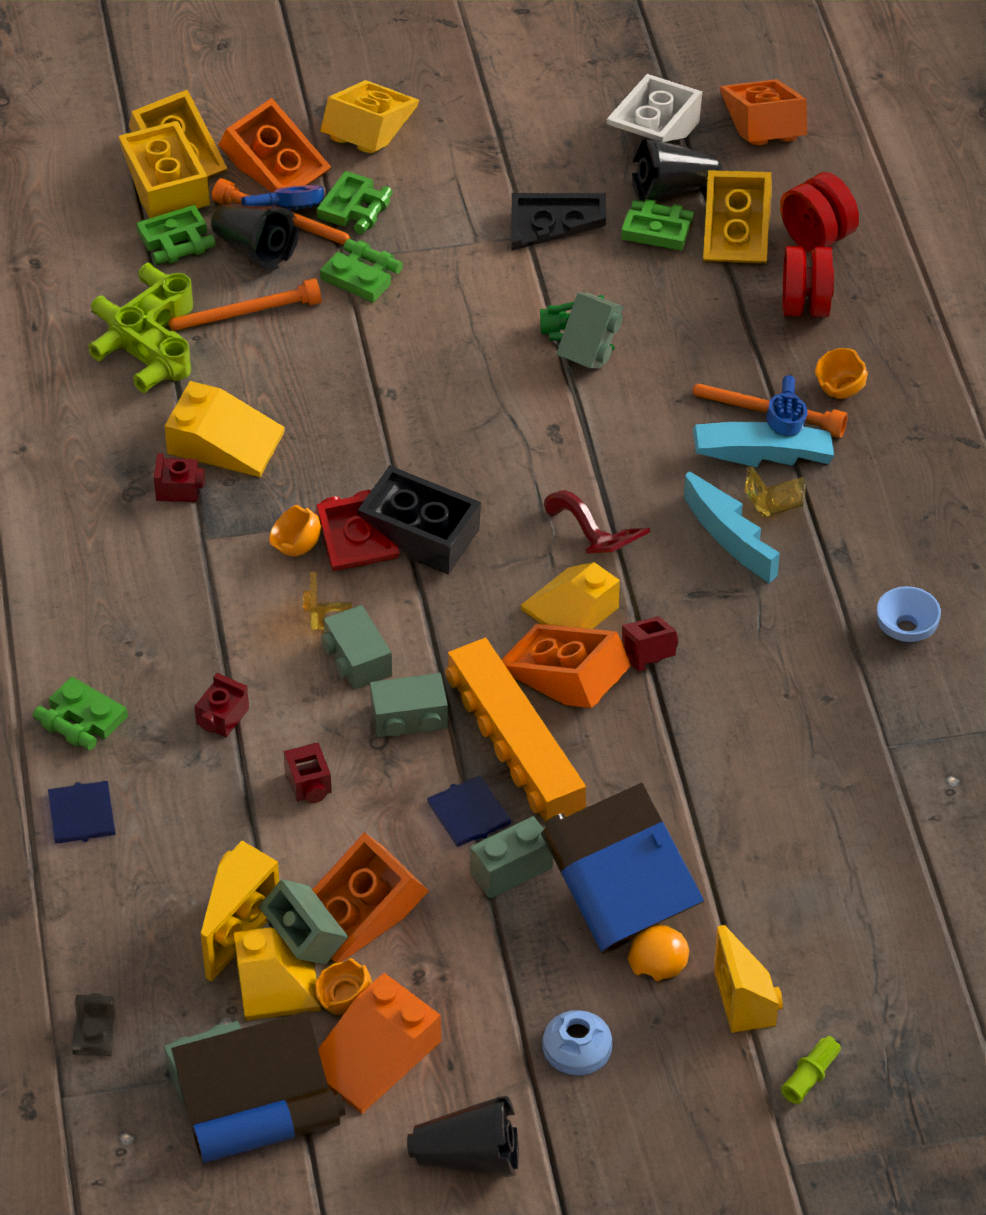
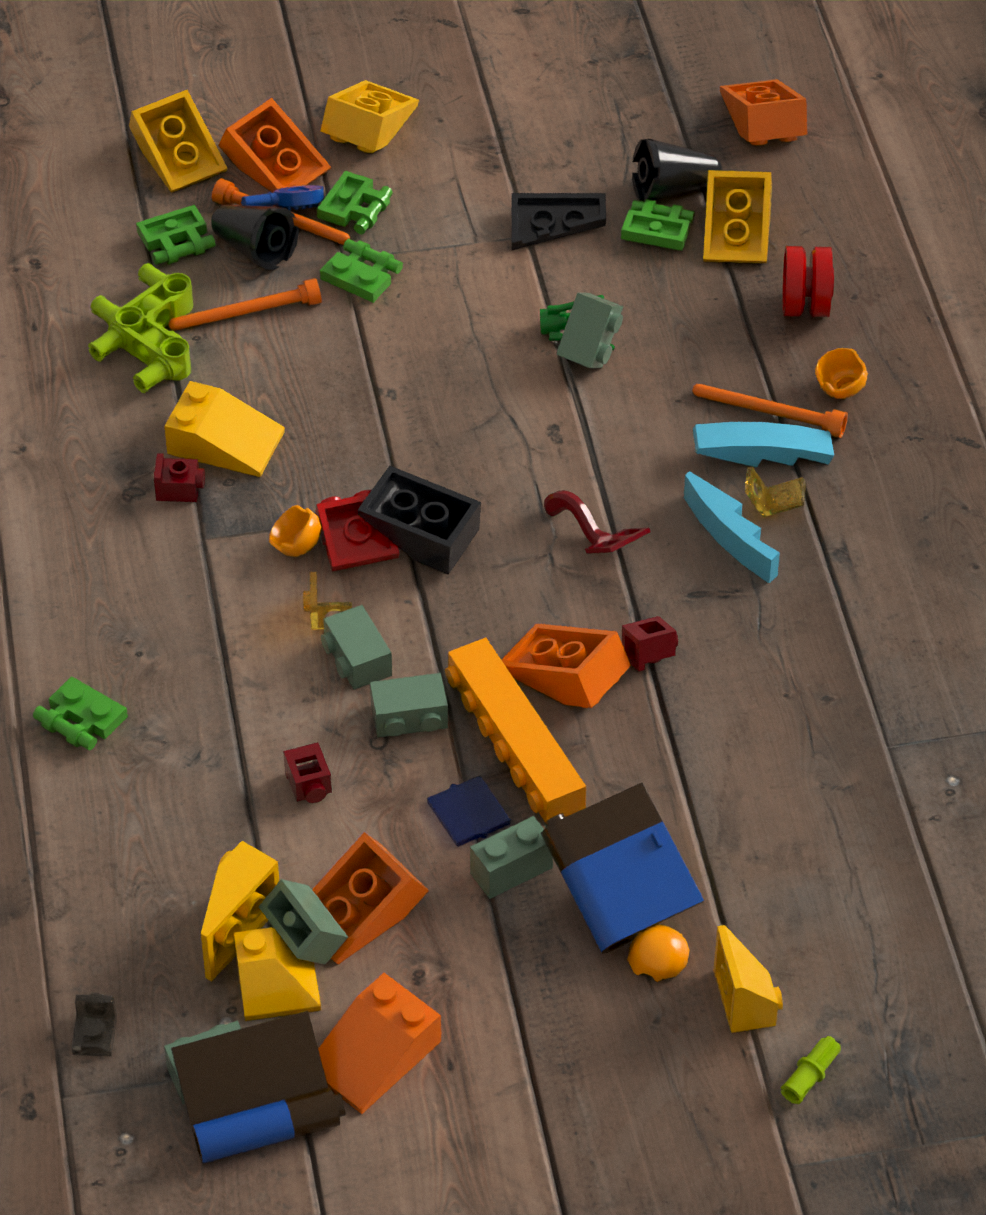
(81, 812): clear blue piece -> none
(165, 169): yellow slope -> none
(222, 705): dark red brick -> none
(341, 985): light orange hair -> none
(469, 1140): black cone -> none
(572, 1054): light blue piece -> none
(576, 598): yellow slope -> none
(658, 110): white slope -> none
(786, 411): blue piece -> none
(819, 211): red wheel -> none
(908, 605): light blue piece -> none

